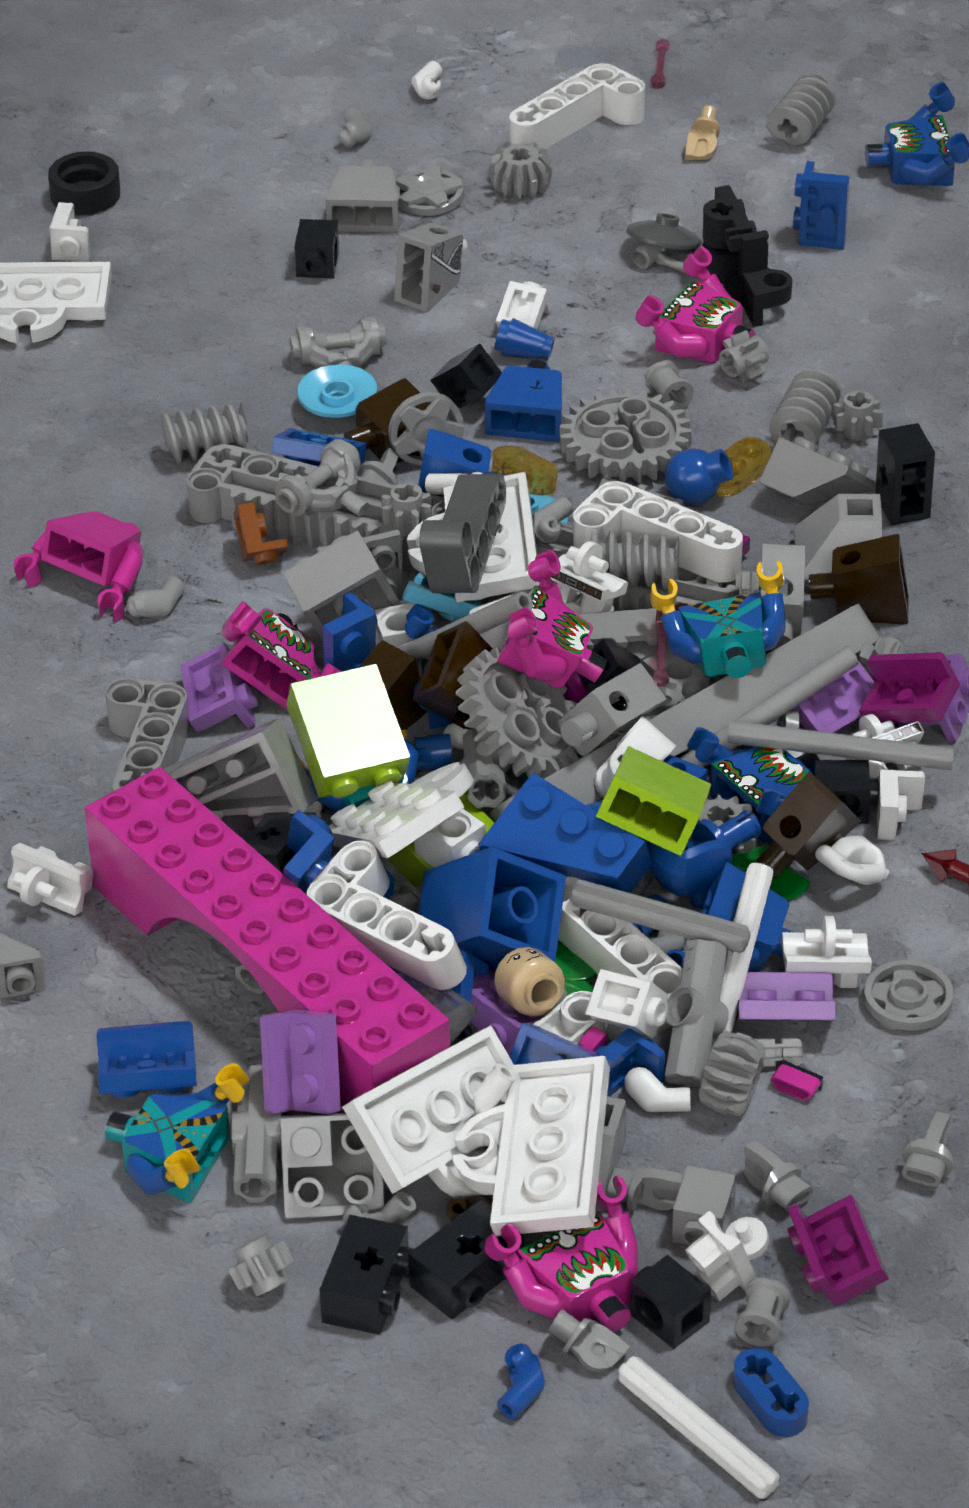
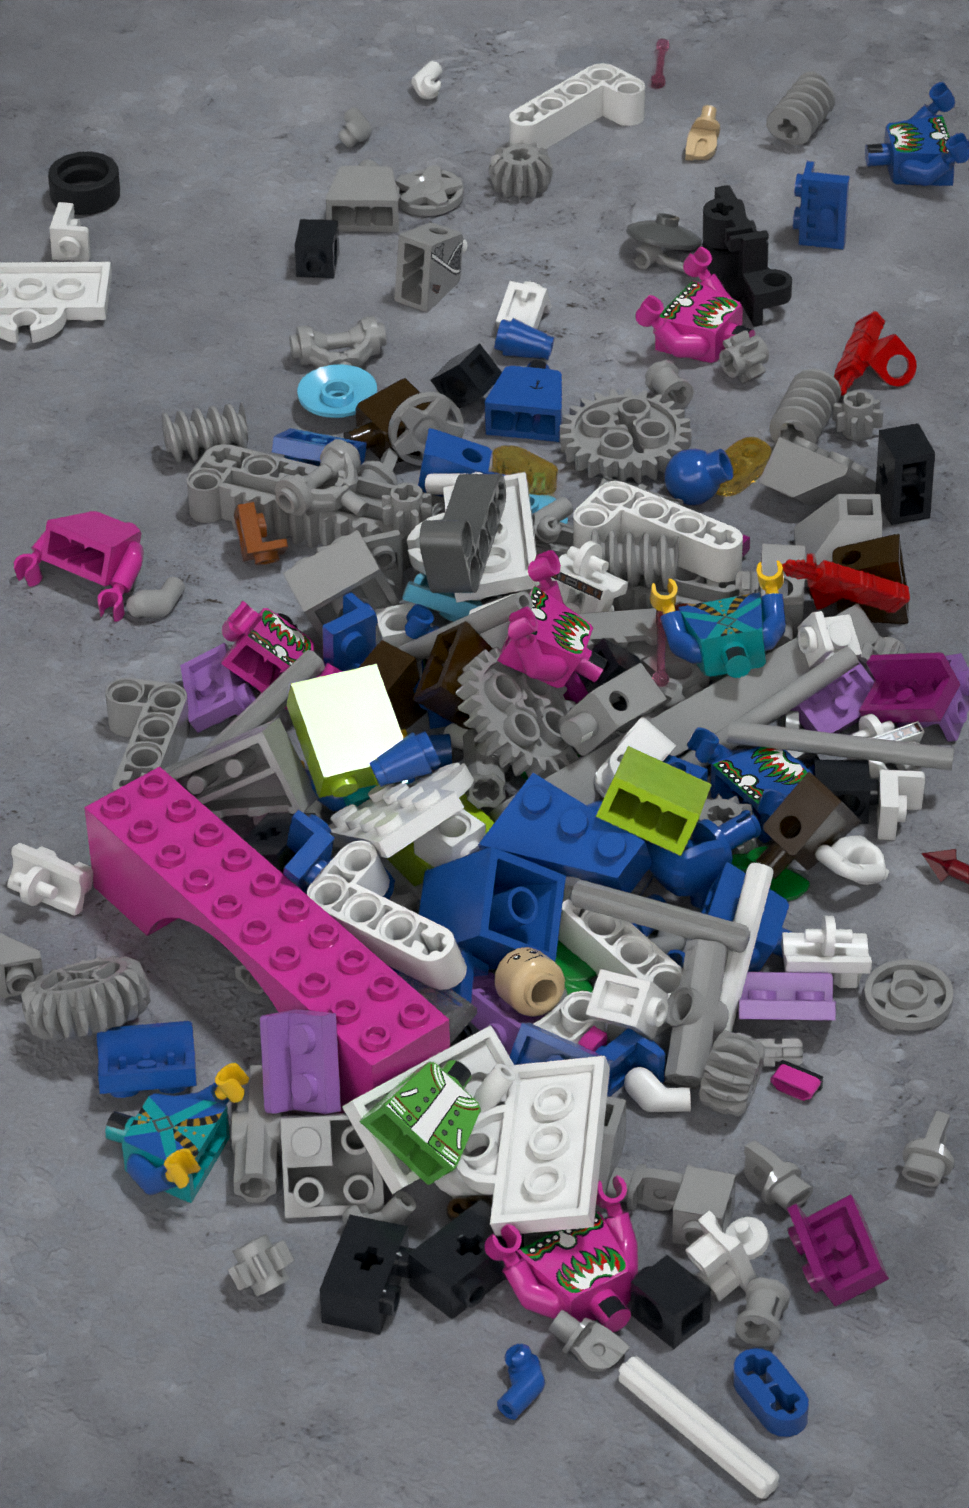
(85, 998): none -> light grey gear
(273, 699): none -> light grey axle
(405, 760): none -> blue cone
(427, 1119): none -> bright green torso
(826, 636): none -> white bracket
(833, 582): none -> red piece
(866, 350): none -> red piece

